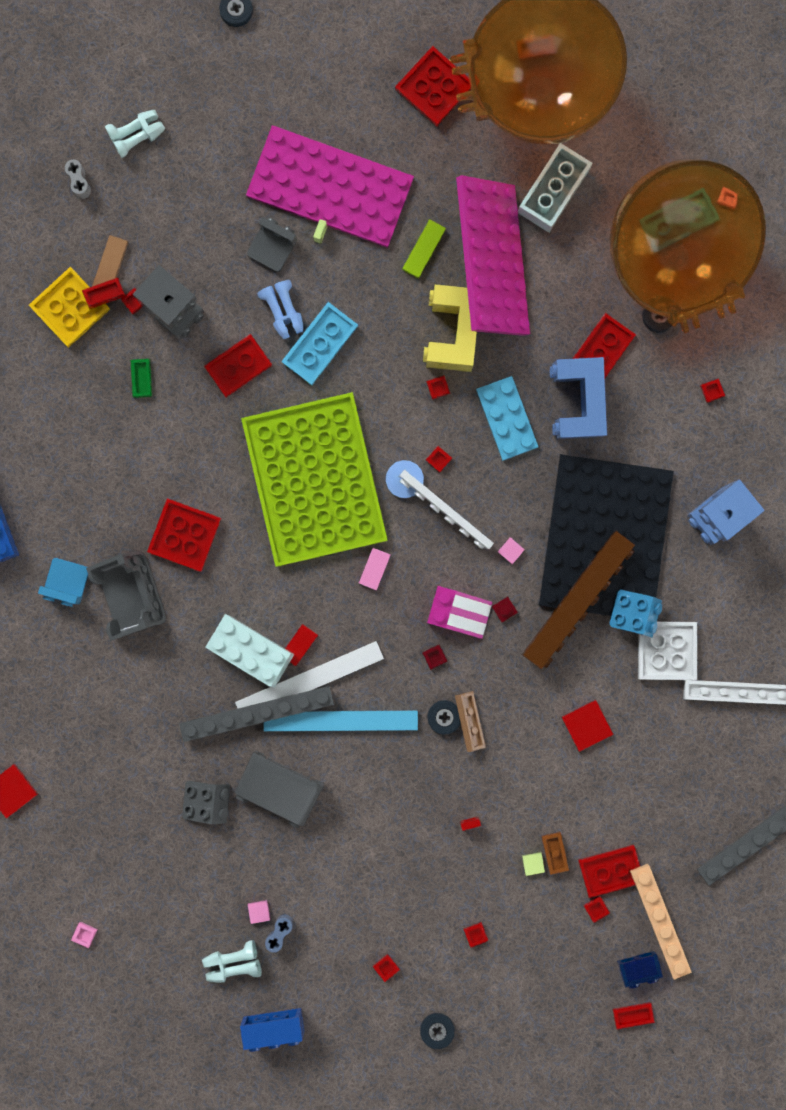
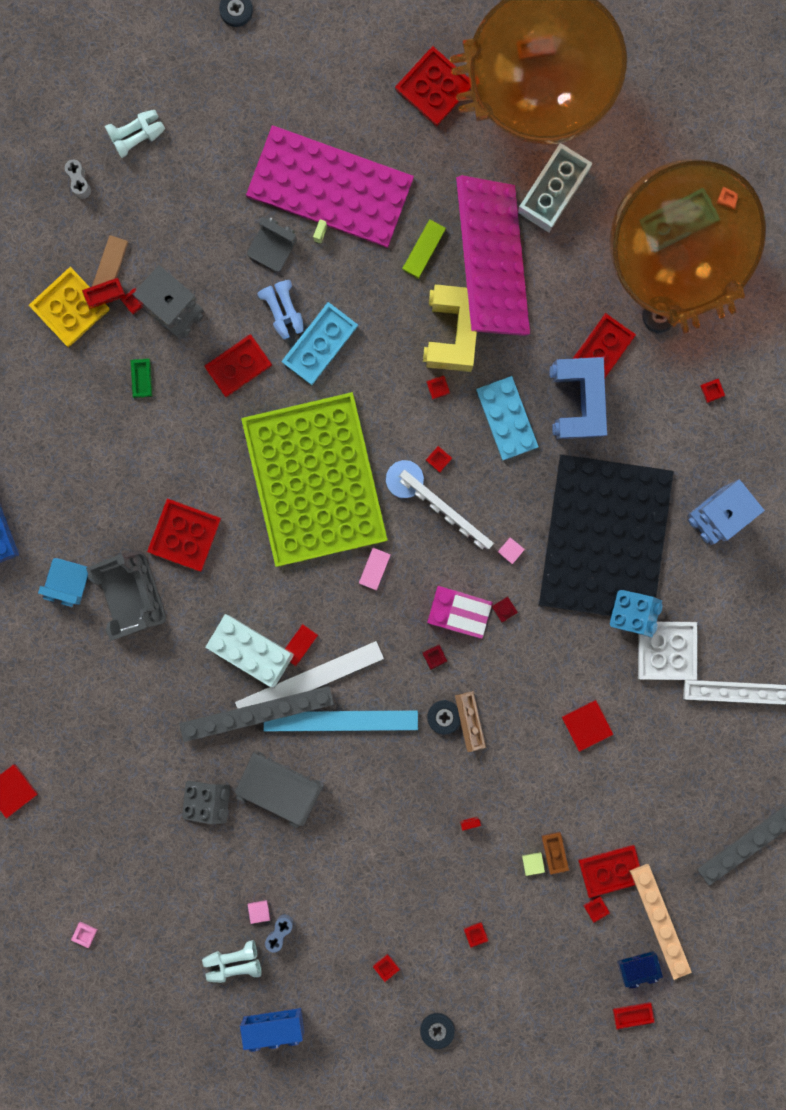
(578, 599): reddish brown brick -> none

